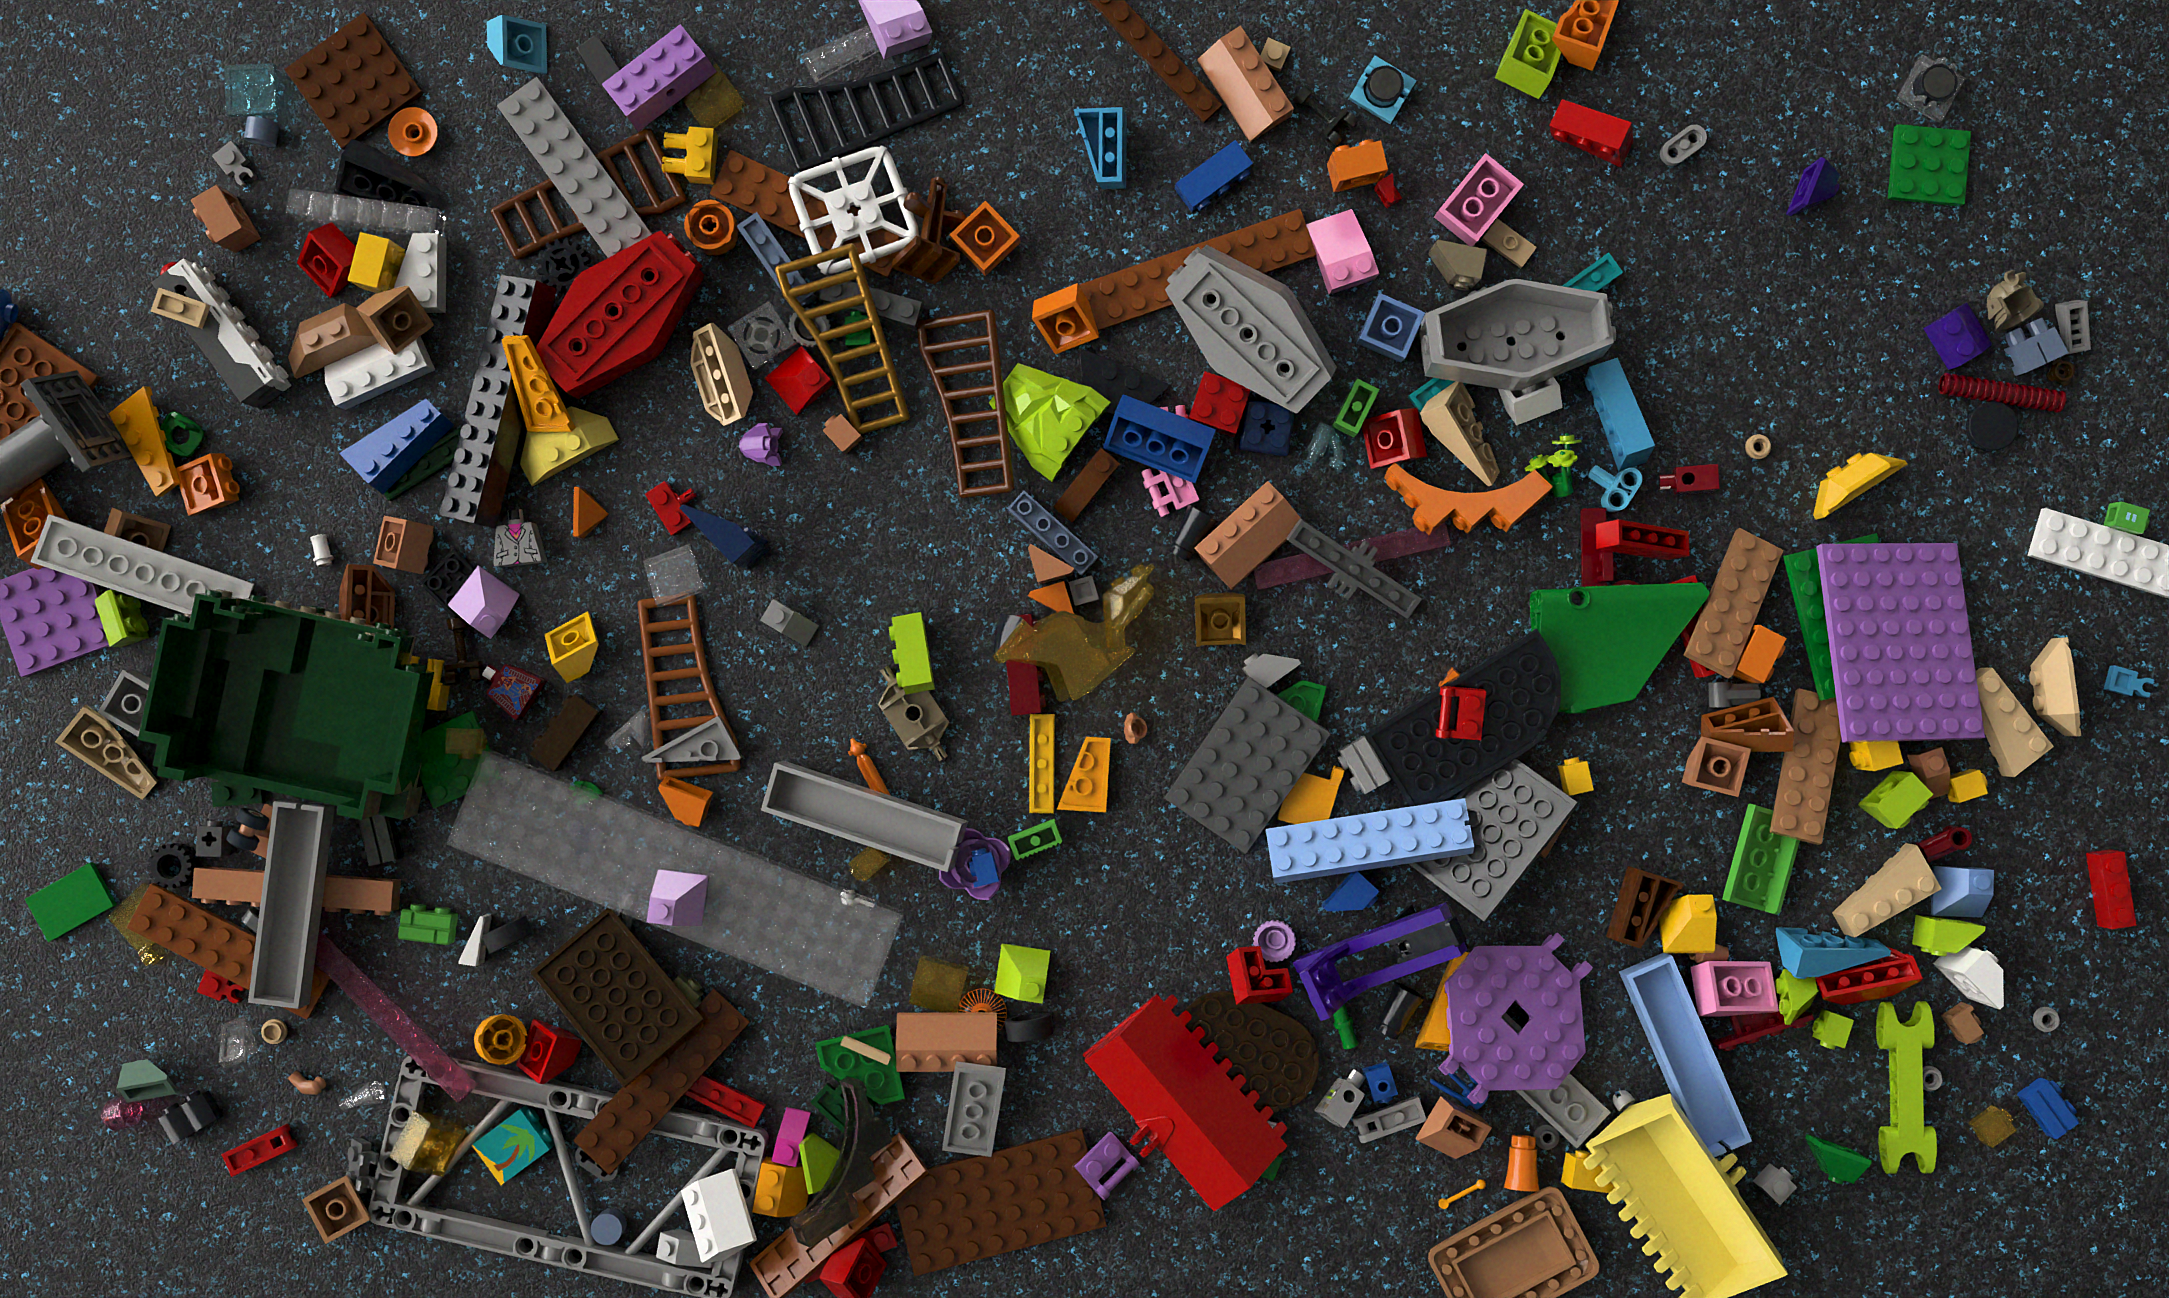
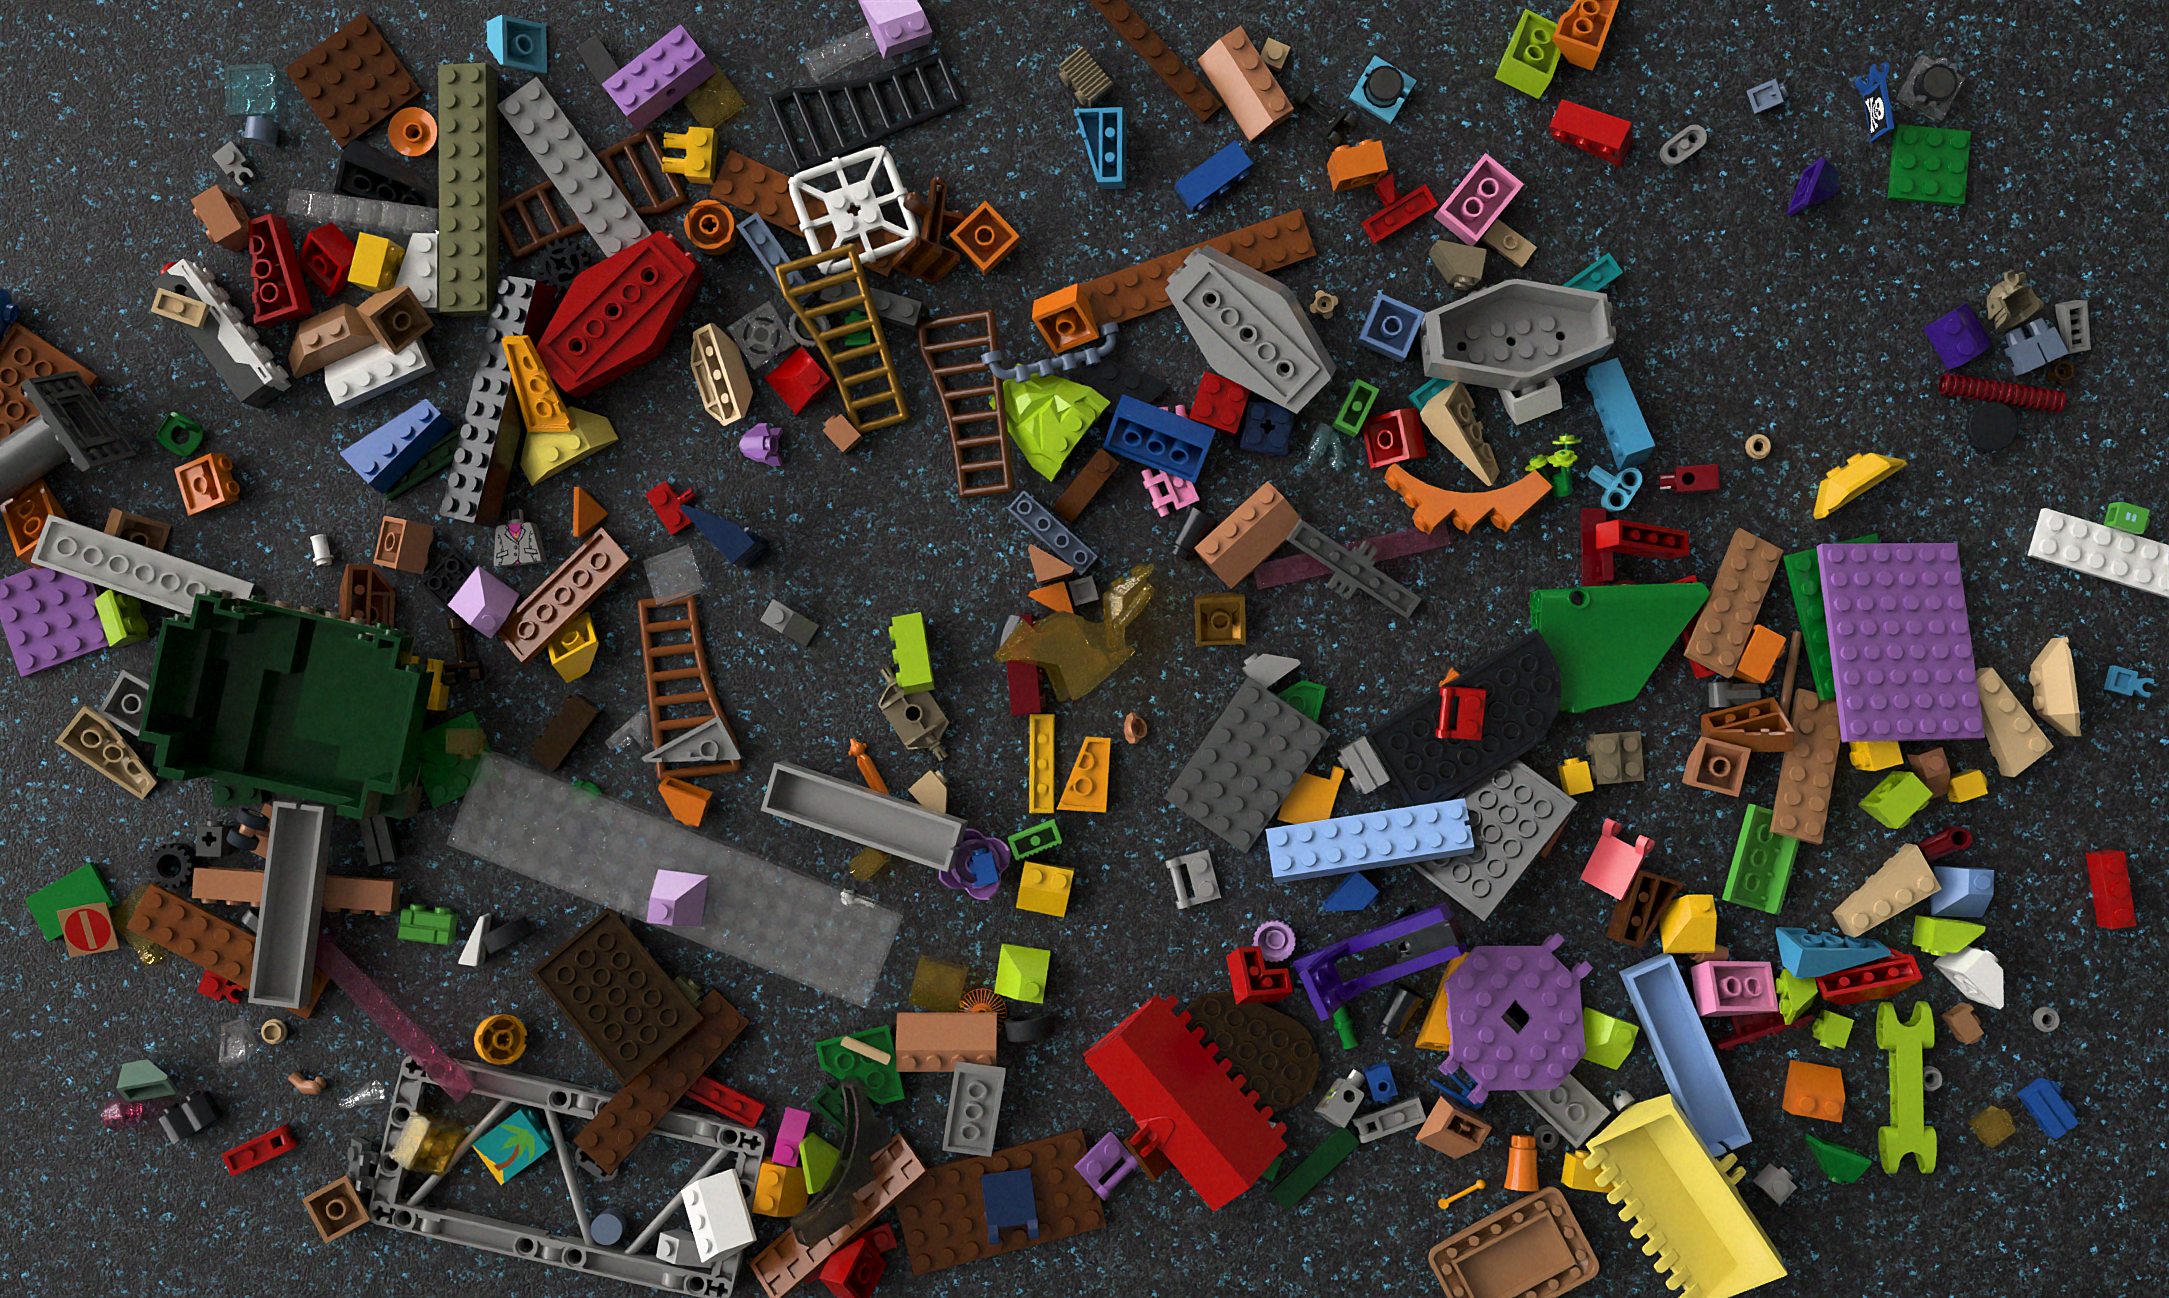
(88, 929): none -> piece
(142, 434): light orange wing -> none
(276, 273): none -> red wedge
(468, 189): none -> olive brick
(513, 688): torso -> none
(547, 1051): red slope -> none
(564, 596): none -> plate
(931, 791): none -> tan slope
(1009, 1202): none -> dark blue flag
(1044, 888): none -> yellow slope
(1045, 367): none -> sand blue bar
(1085, 78): none -> dark tan brick
(1154, 1163): none -> reddish brown tile
(1201, 877): none -> light grey plate
(1315, 1166): none -> dark green tile
(1330, 301): none -> tan plate
(1342, 251): bright pink slope -> none
(1399, 214): none -> red plate
(1607, 1038): none -> lime slope
(1615, 757): none -> dark tan plate
(1615, 862): none -> coral flag
(1767, 96): none -> sand blue bracket
(1790, 672): none -> medium nougat bar
(1814, 1091): none -> orange slope
(1876, 102): none -> flag

